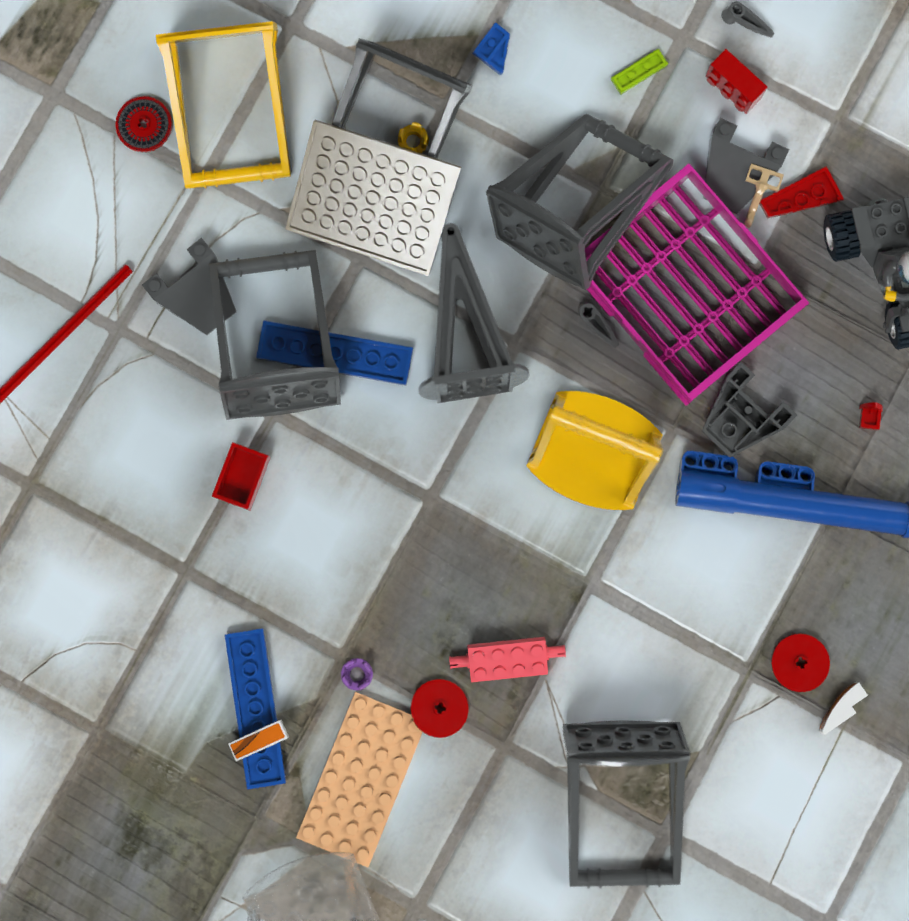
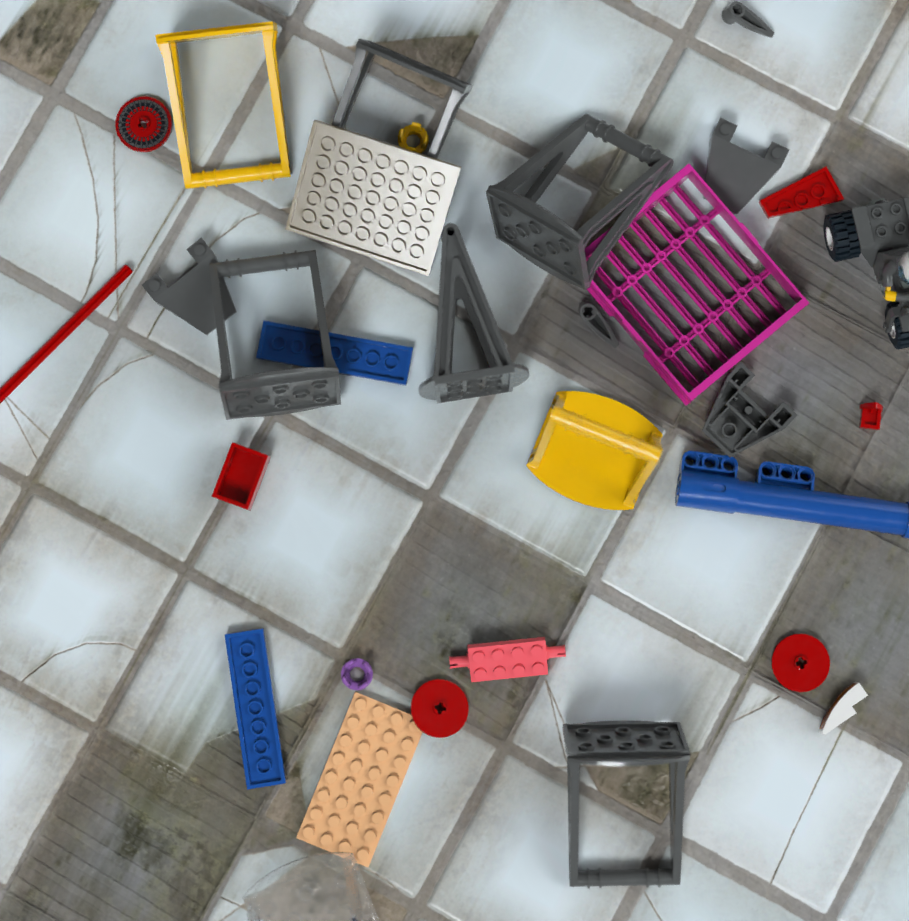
(258, 740): slope -> none
(493, 48): blue wing -> none
(639, 71): lime tile -> none
(735, 81): red piece -> none
(761, 187): tan piece -> none

